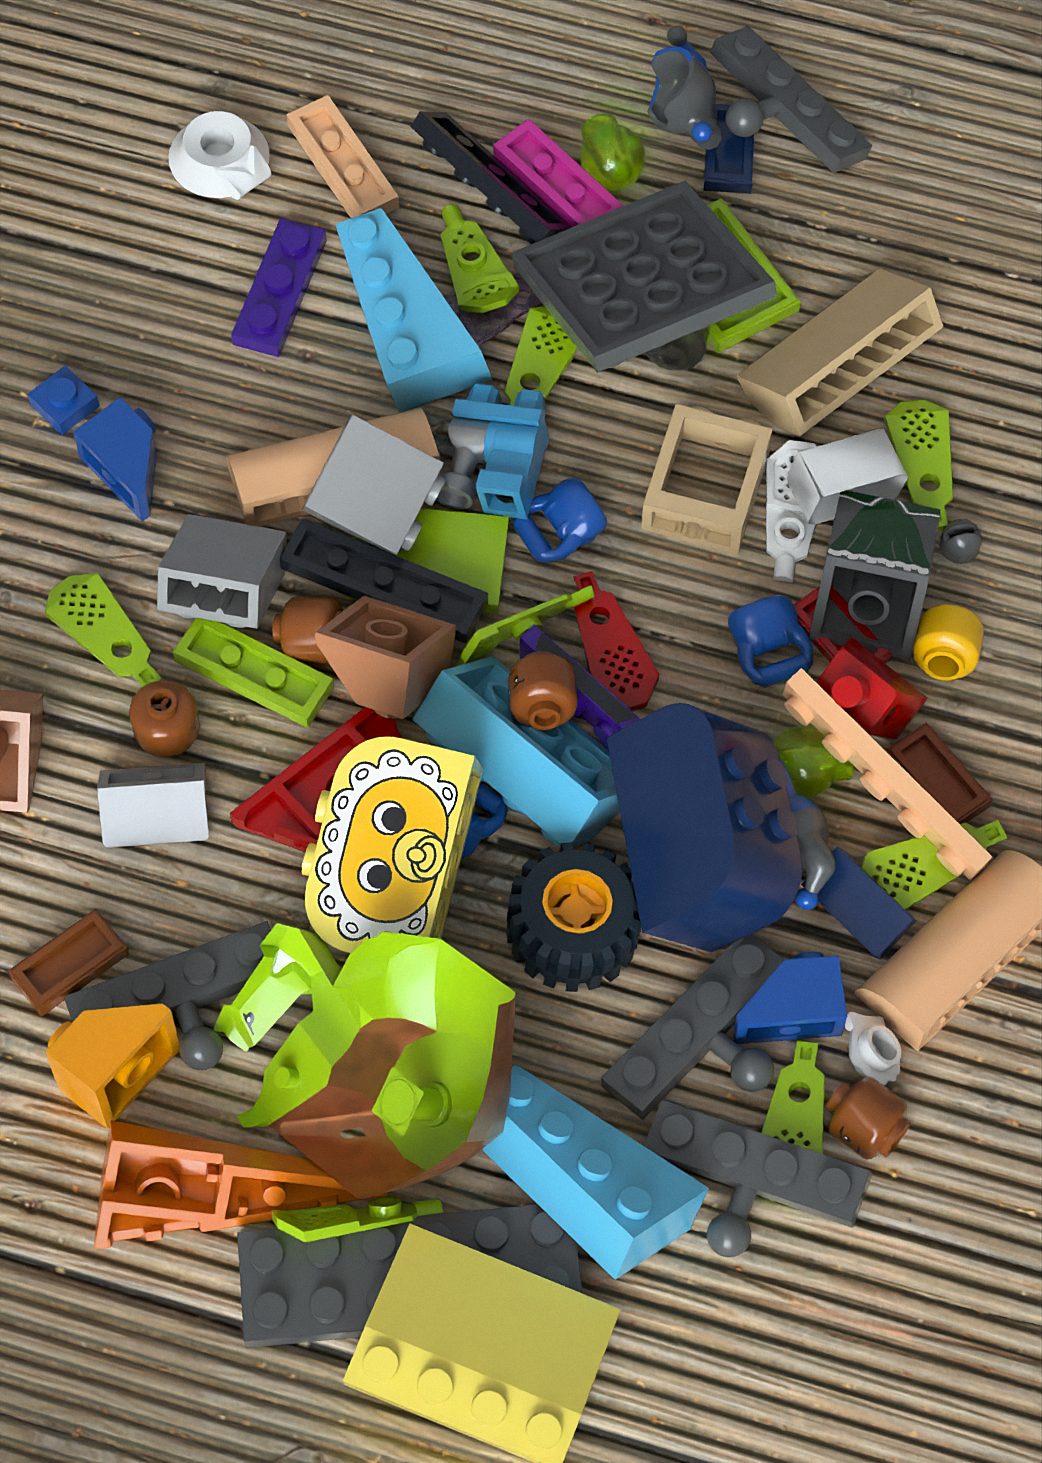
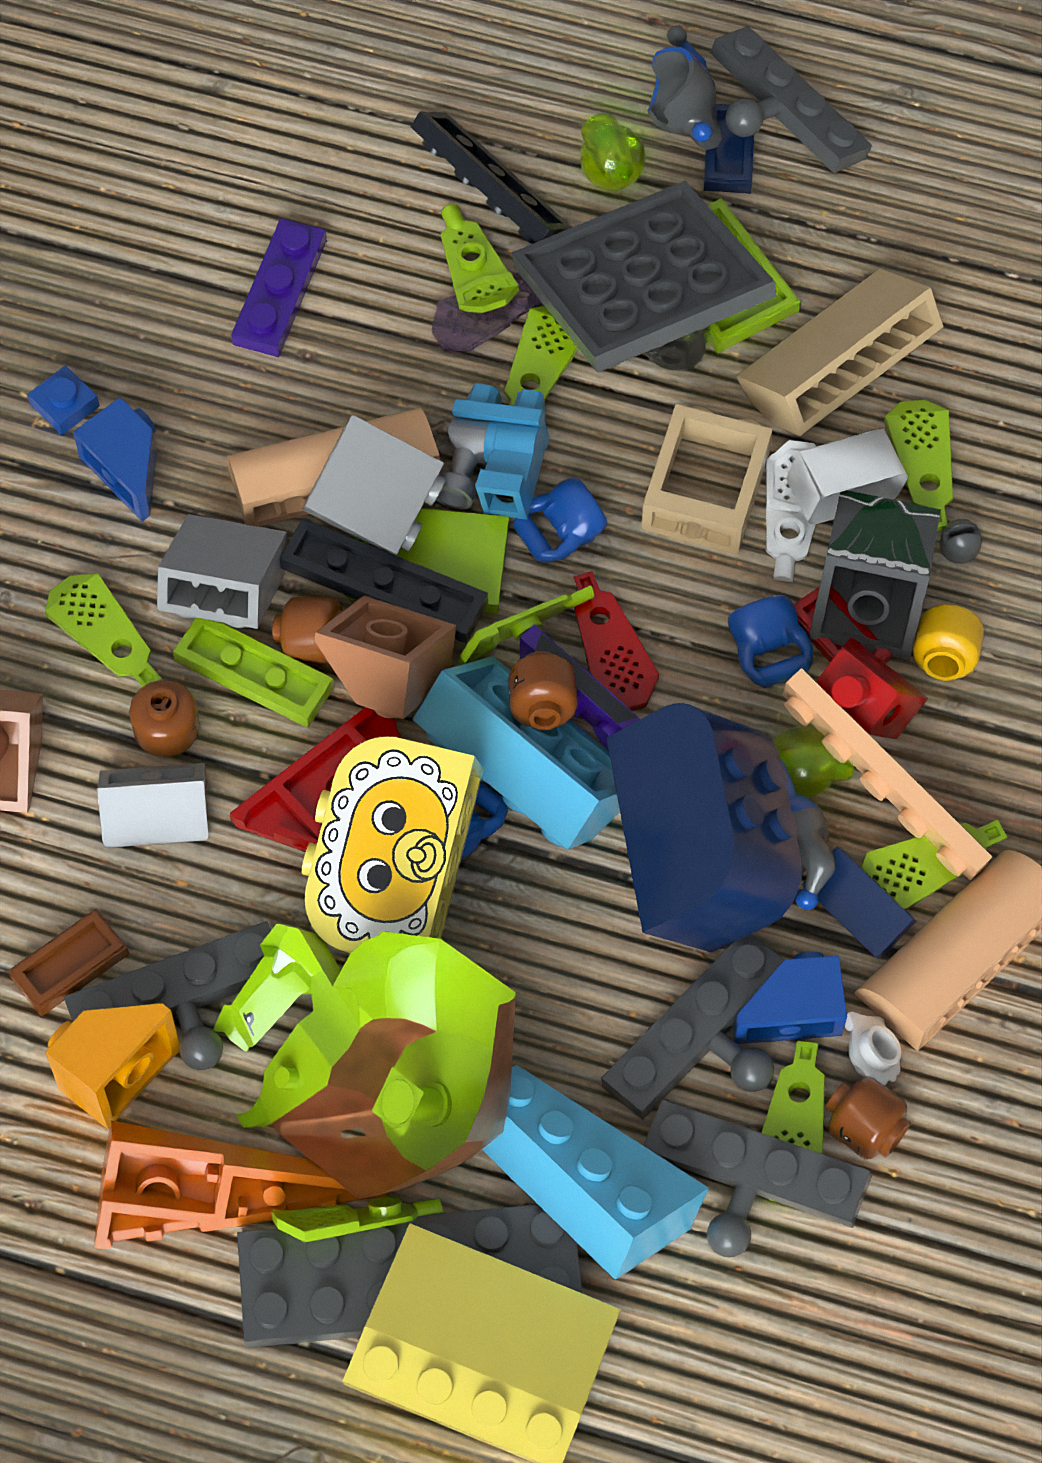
(219, 156): white piece -> none
(341, 158): light nougat plate -> none
(411, 324): medium azure wedge -> none
(553, 175): dark pink plate -> none
(573, 917): black wheel -> none
(940, 773): copper tile -> none

